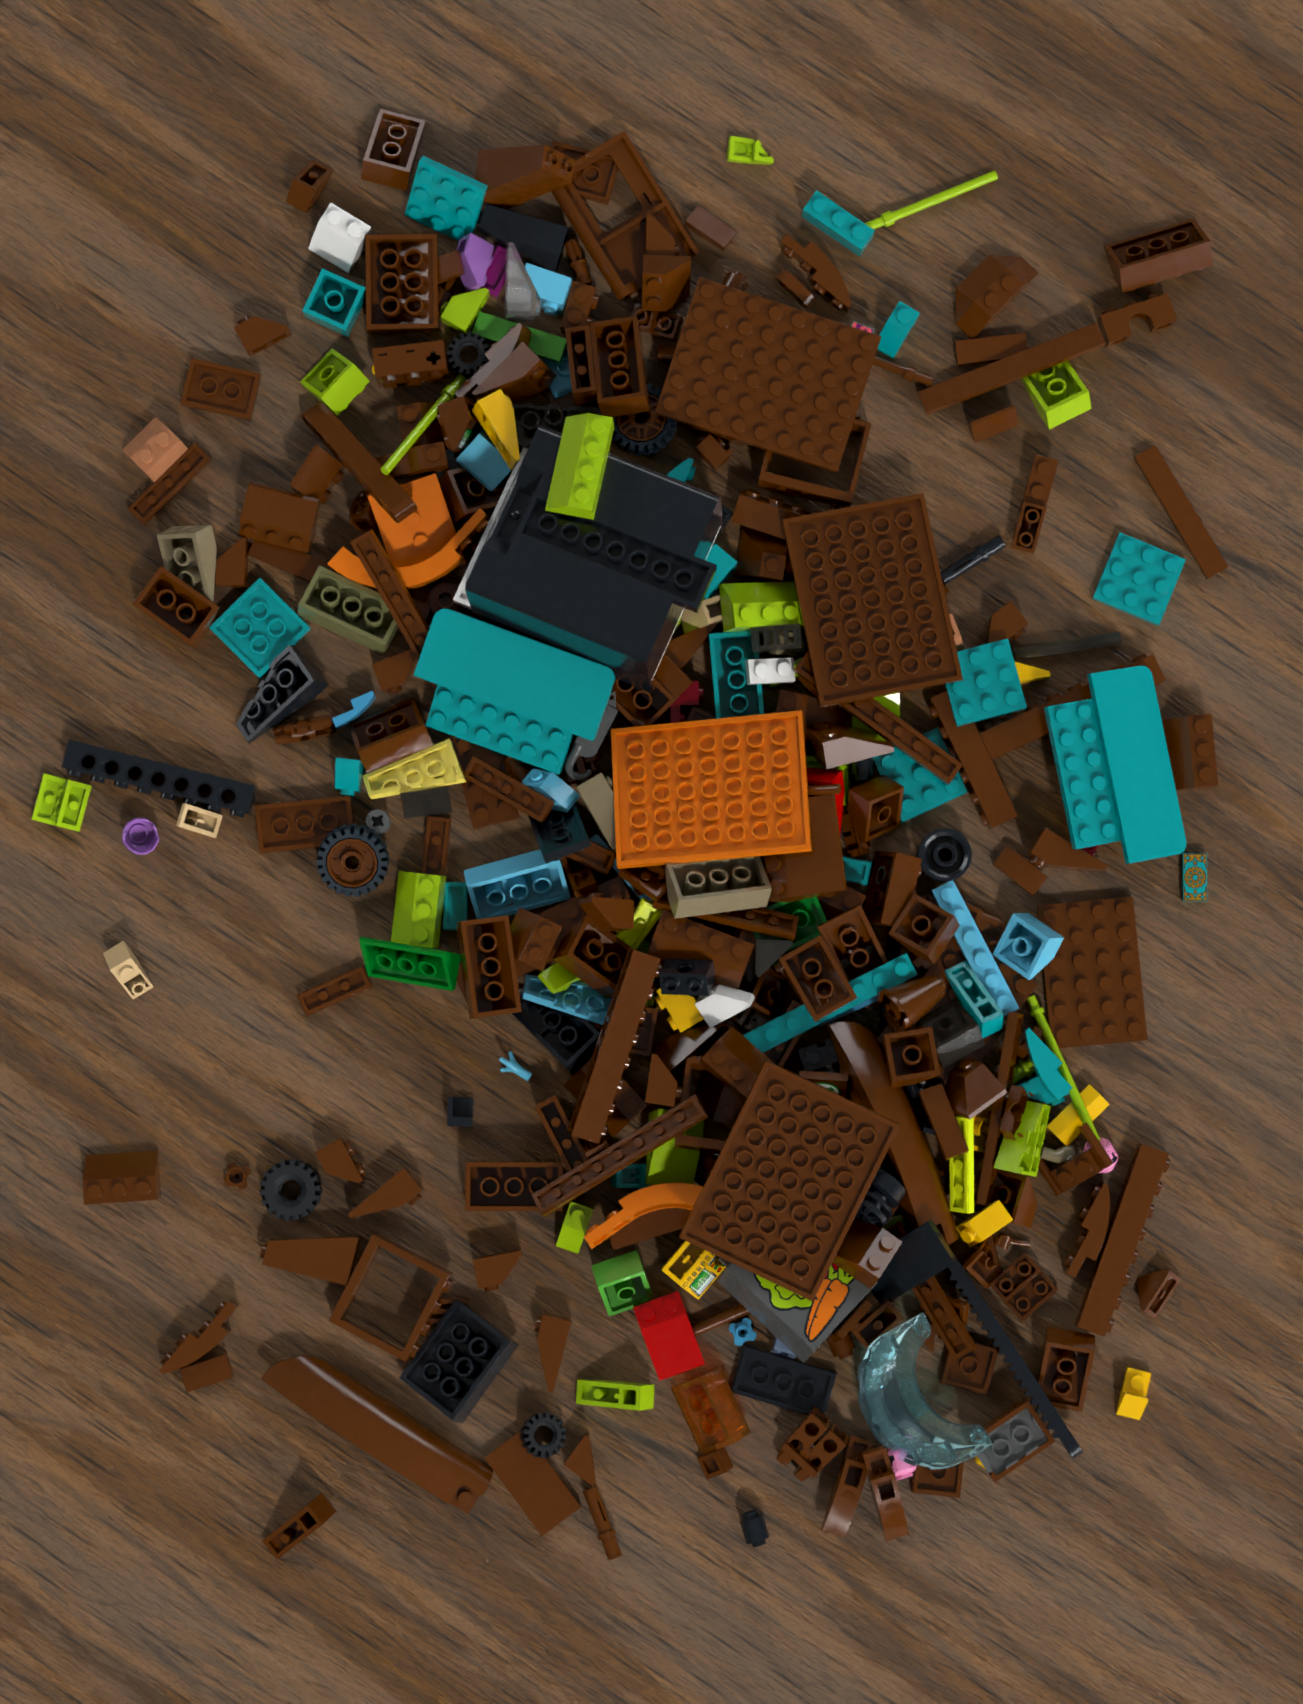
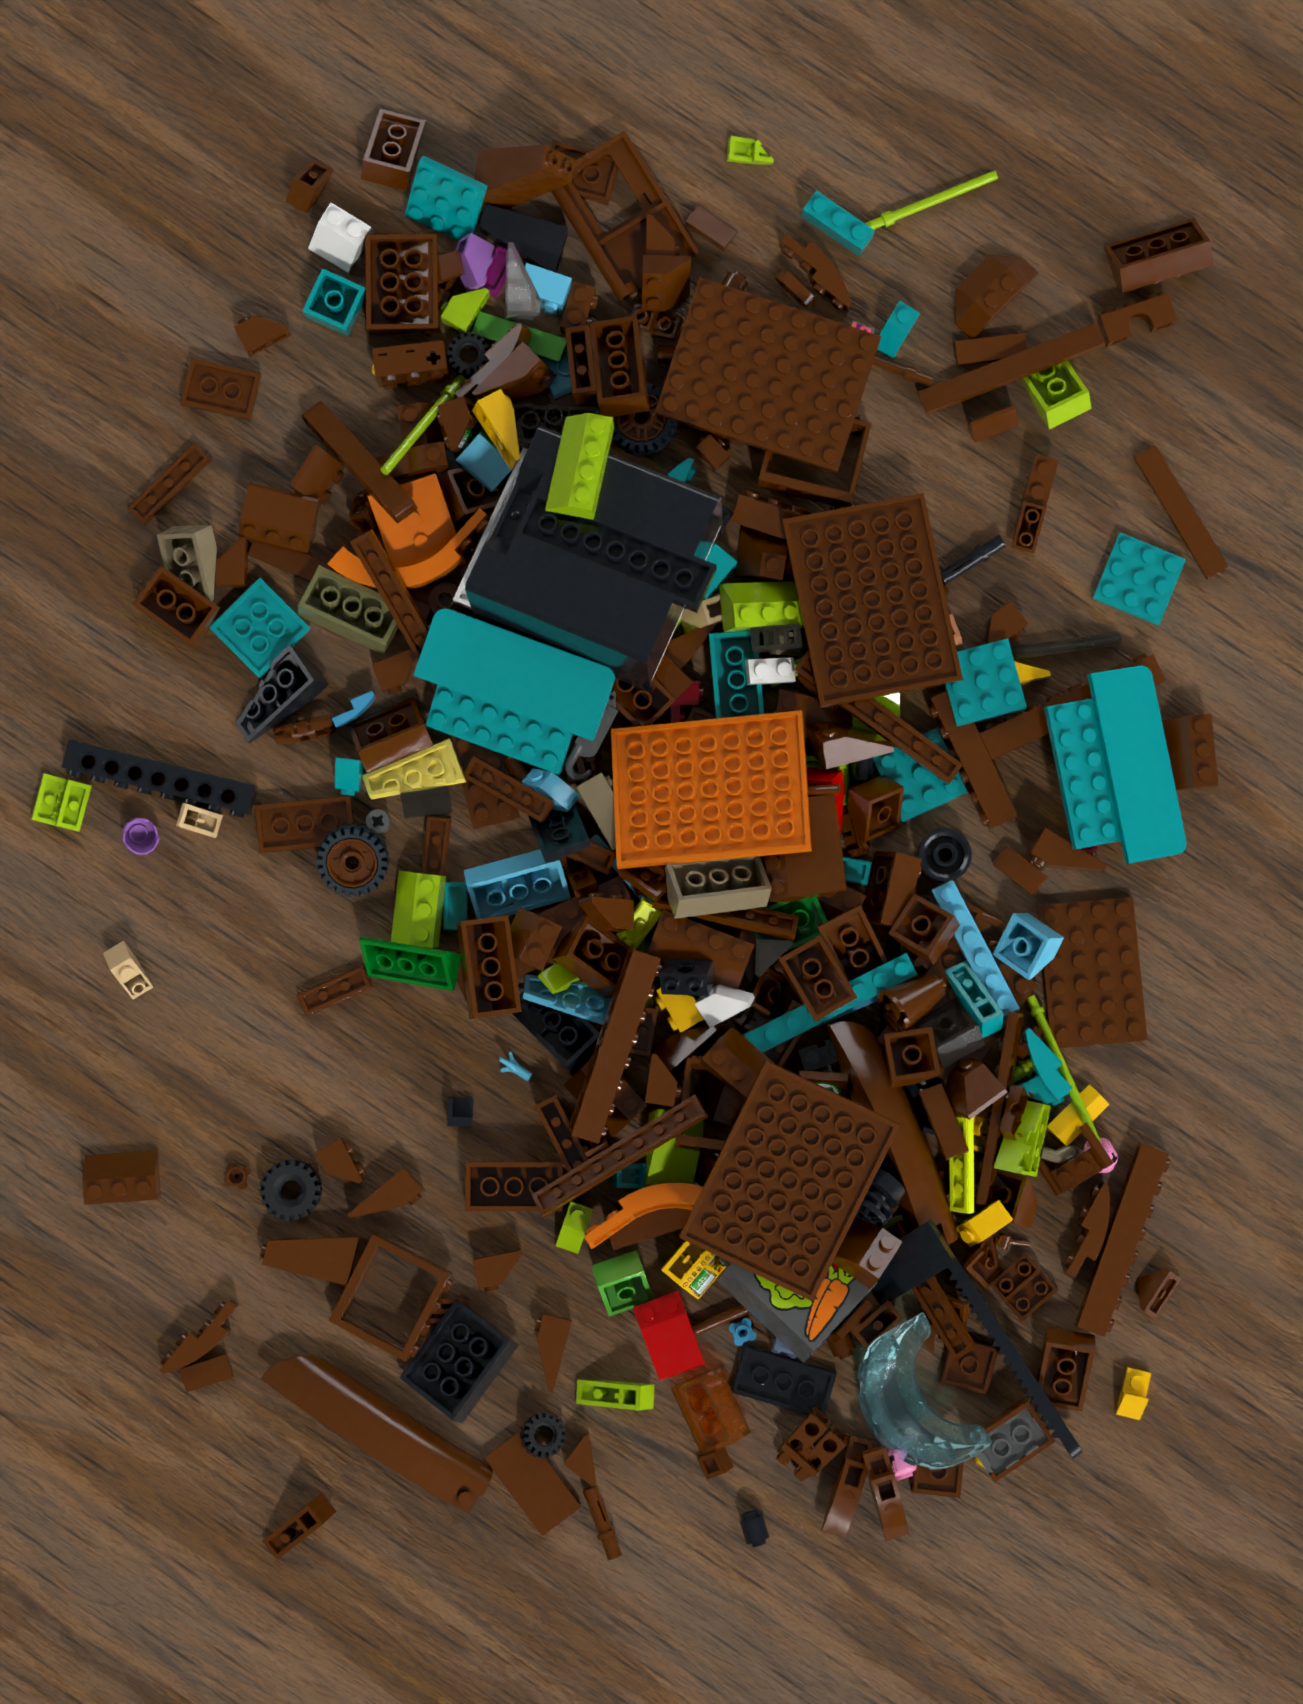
(155, 449): nougat slope -> none
(335, 381): lime slope -> none
(577, 262): reddish brown axle -> none
(1194, 877): tile -> none

